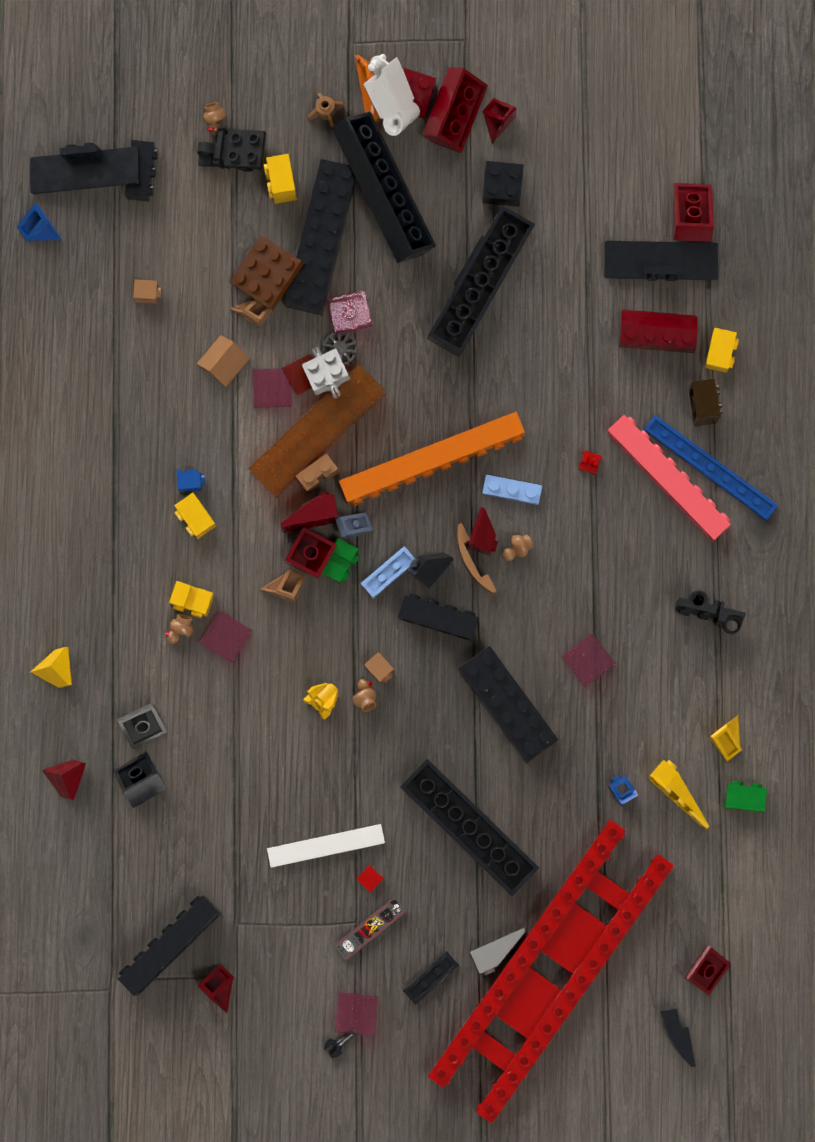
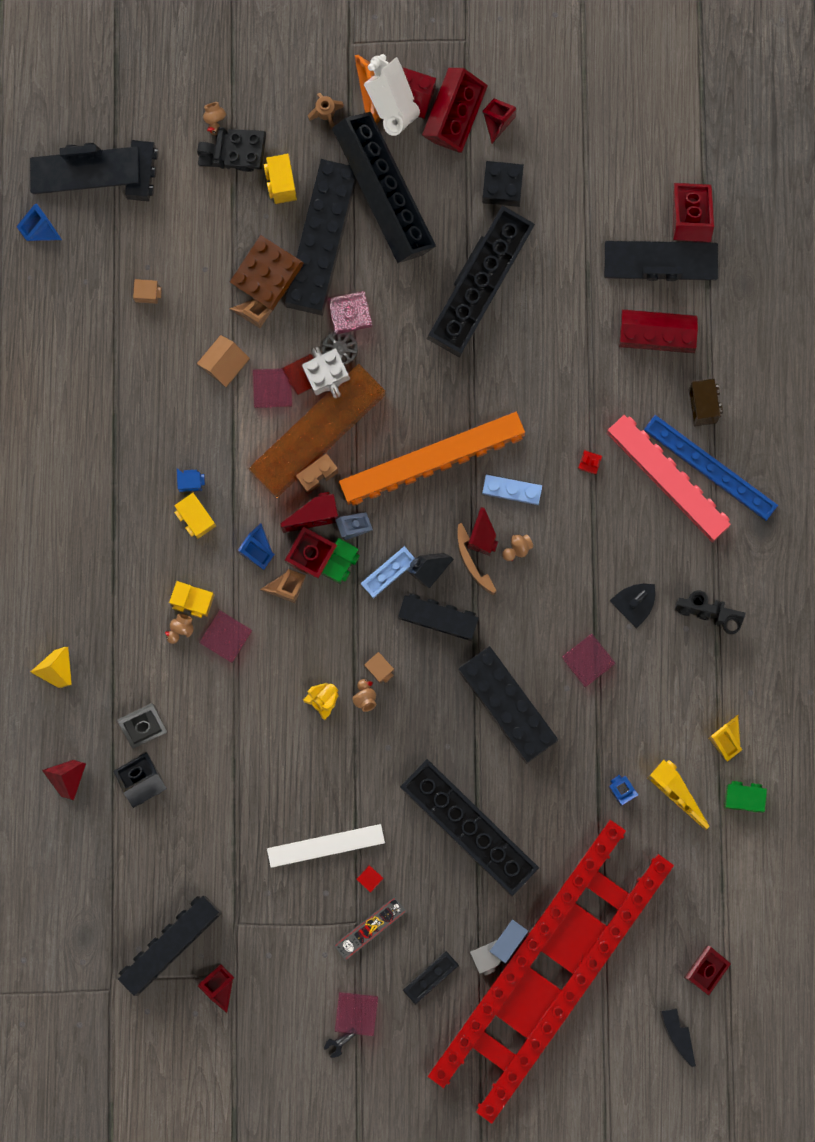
(257, 548): none -> blue slope
(508, 941): none -> sand blue tile
(635, 602): none -> black shield
(721, 349): yellow brick -> none

